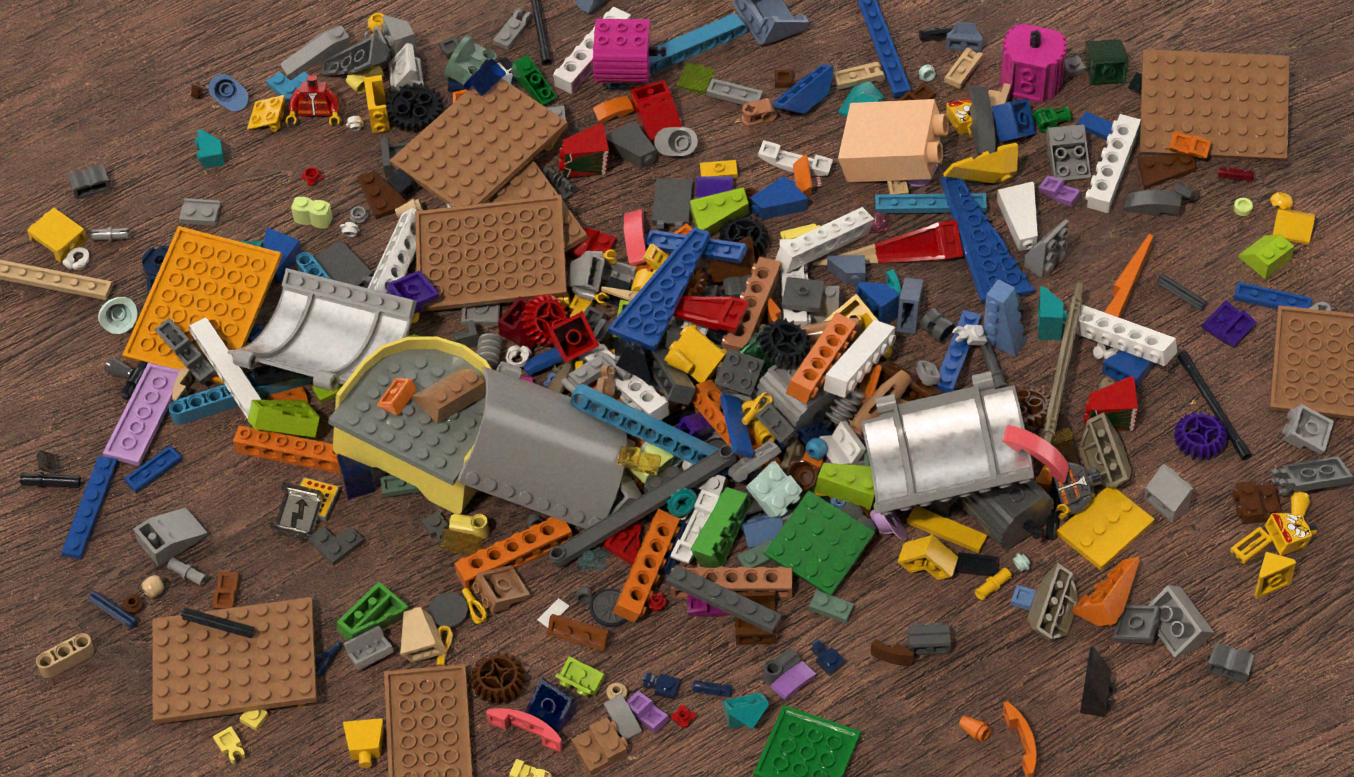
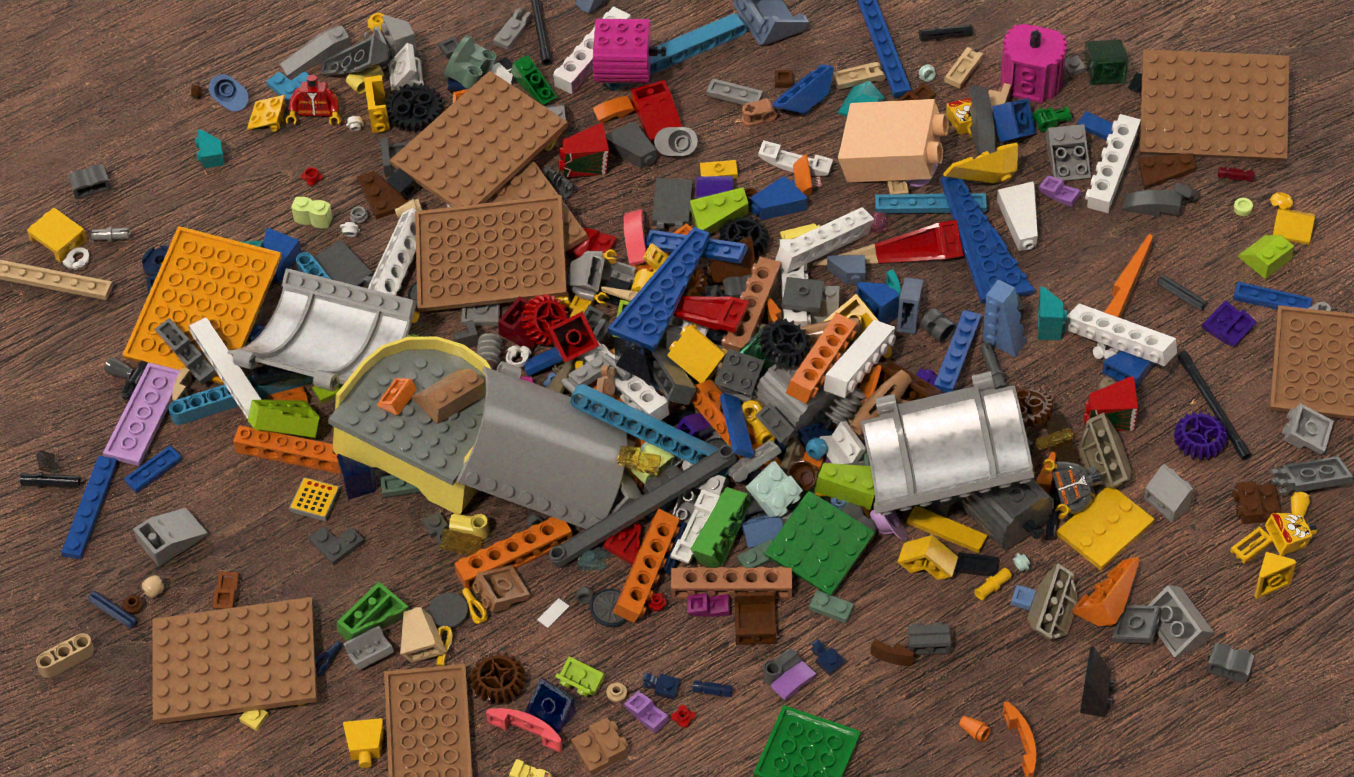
(118, 315): light aqua helmet -> none
(187, 571): light grey pin -> none
(200, 212): light grey plate -> none
(218, 623): black axle -> none
(229, 743): light yellow plate -> none
(298, 511): clear smoke panel -> none
(414, 287): dark purple plate -> none
(485, 77): clear blue panel -> none
(577, 632): dark orange plate -> none
(623, 717): light grey slope -> none
(677, 360): yellow cone -> none
(681, 509): teal gear -> none
(695, 78): clear neon green piece -> none
(724, 599): dark grey plate -> none
(744, 710): teal slope -> none
(752, 412): yellow piece -> none
(927, 372): light grey plate -> none
(964, 36): sand blue slope -> none
(971, 333): white plate -> none
(1039, 448): coral slope -> none
(1048, 251): light grey slope -> none
(1063, 364): dark tan axle -> none
(1189, 145): orange slope -> none

